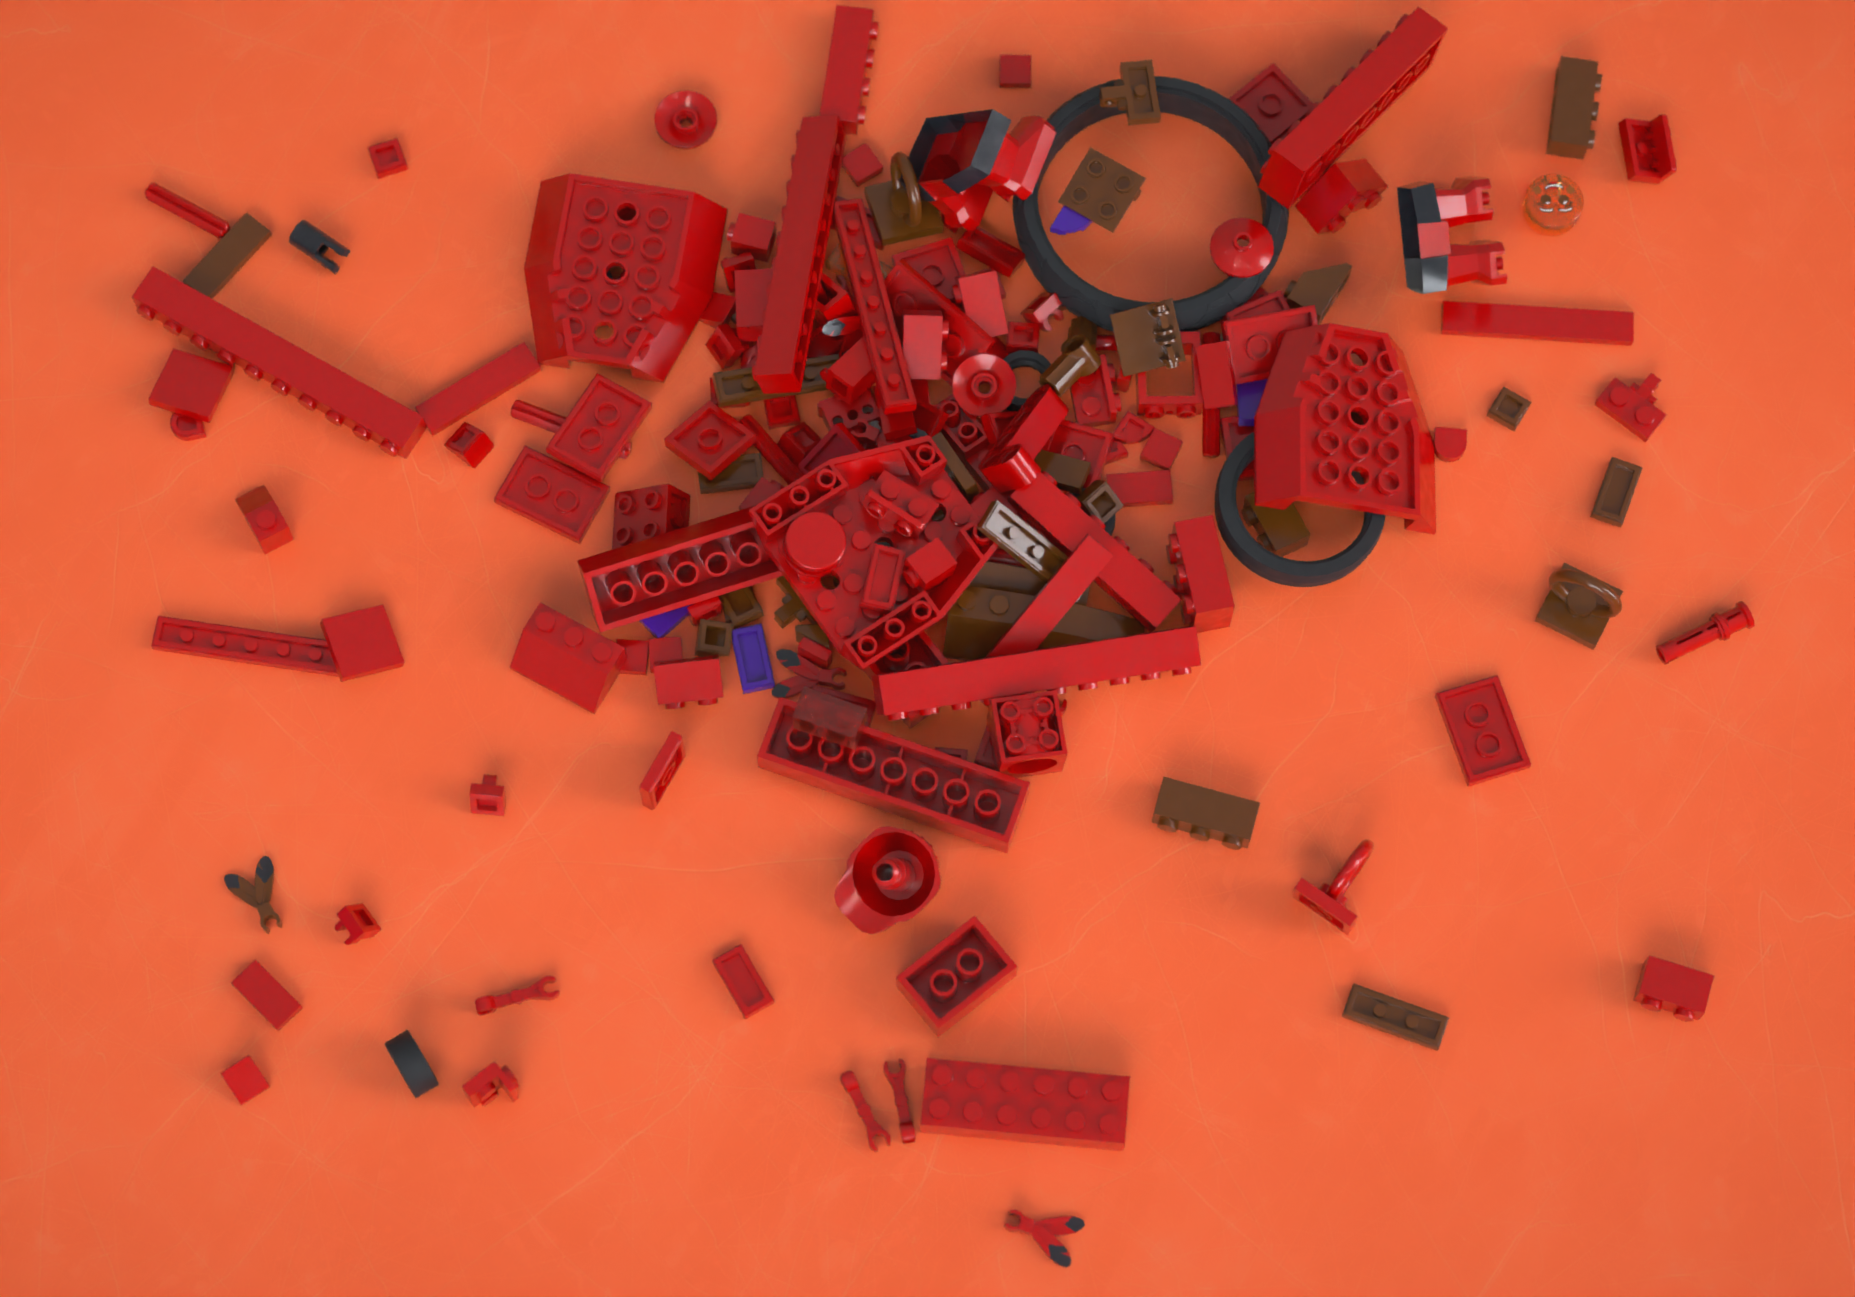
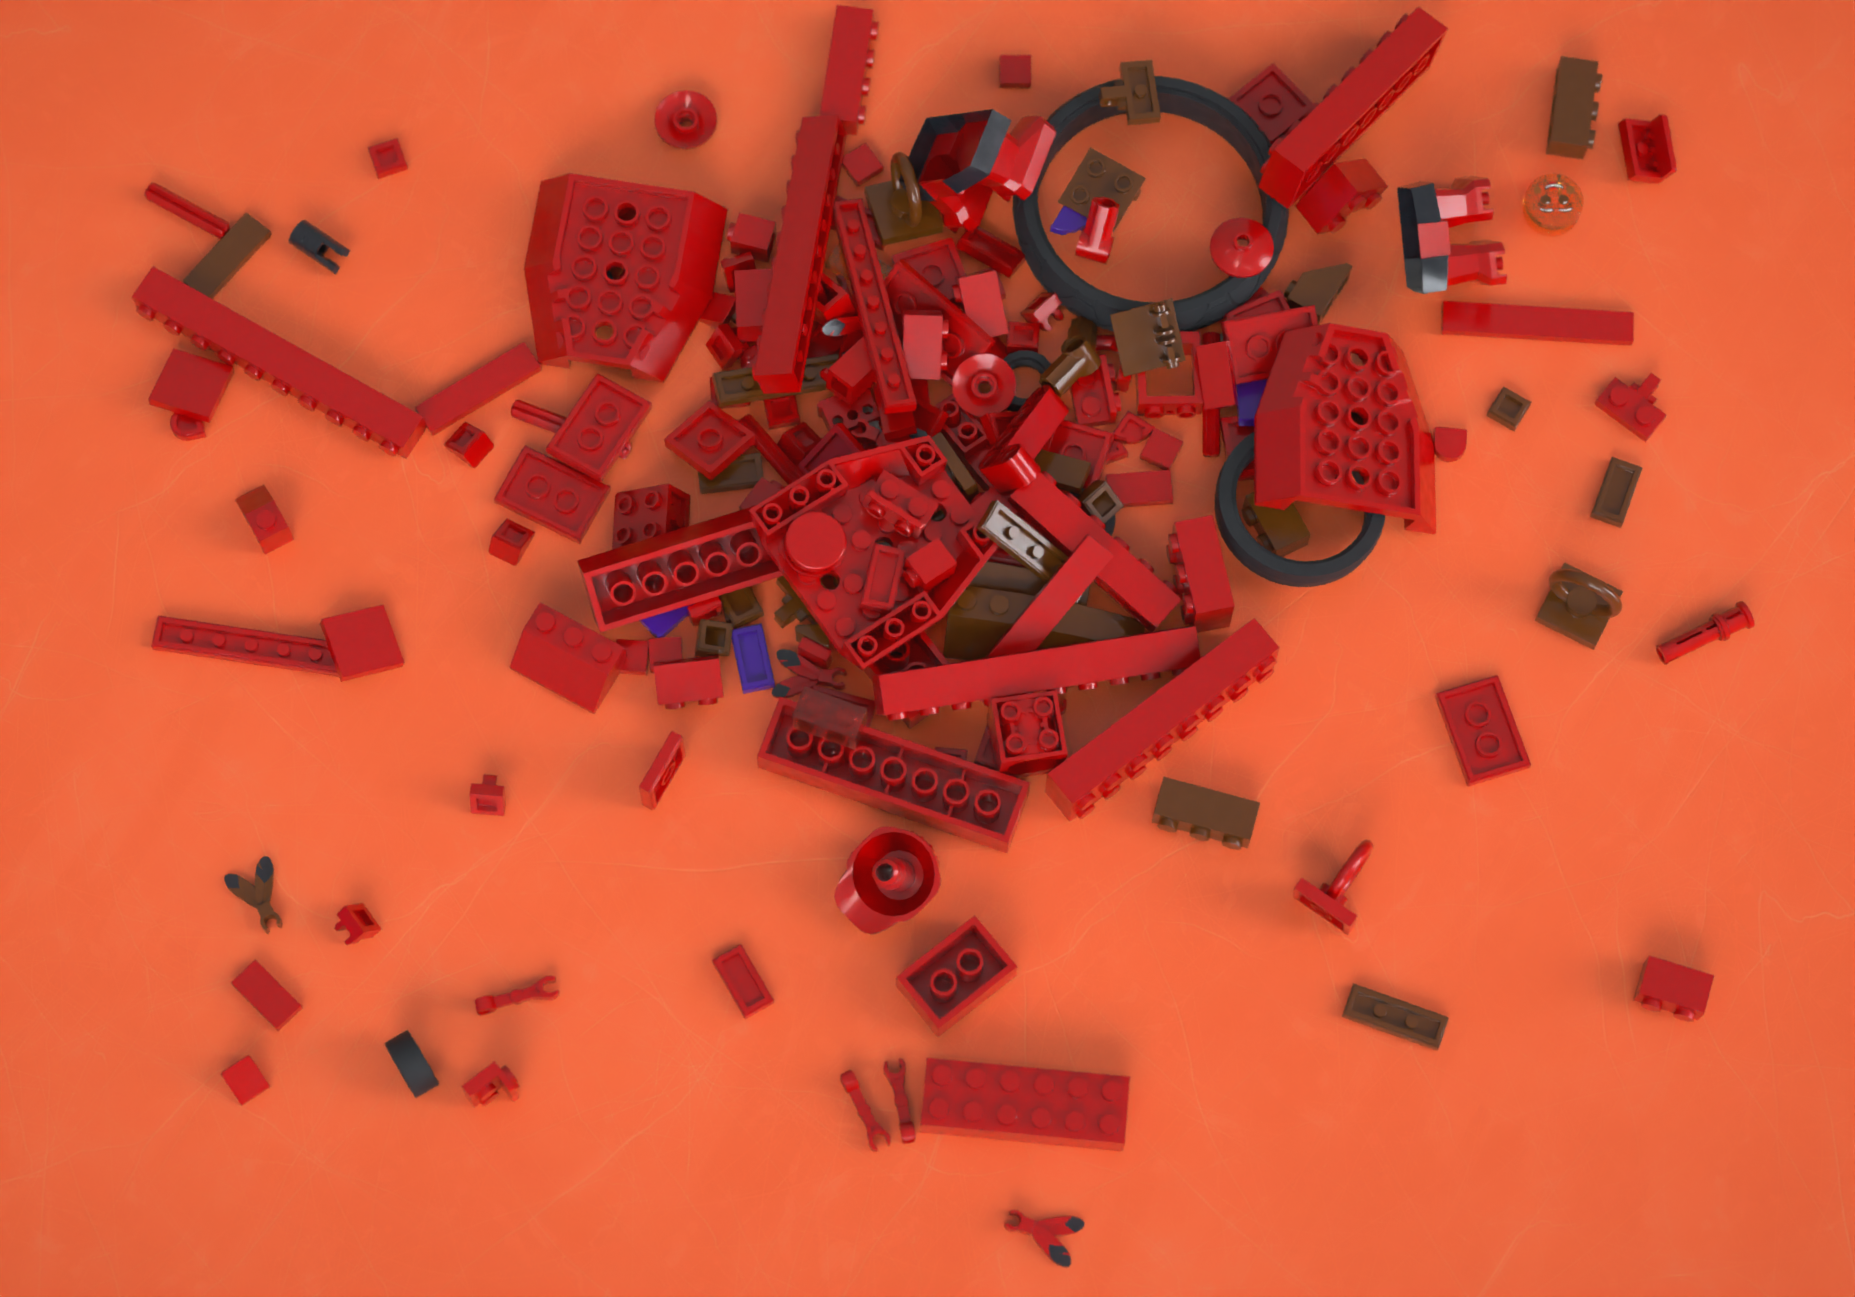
(510, 542): none -> red slope
(1096, 238): none -> red piece
(1162, 720): none -> red brick

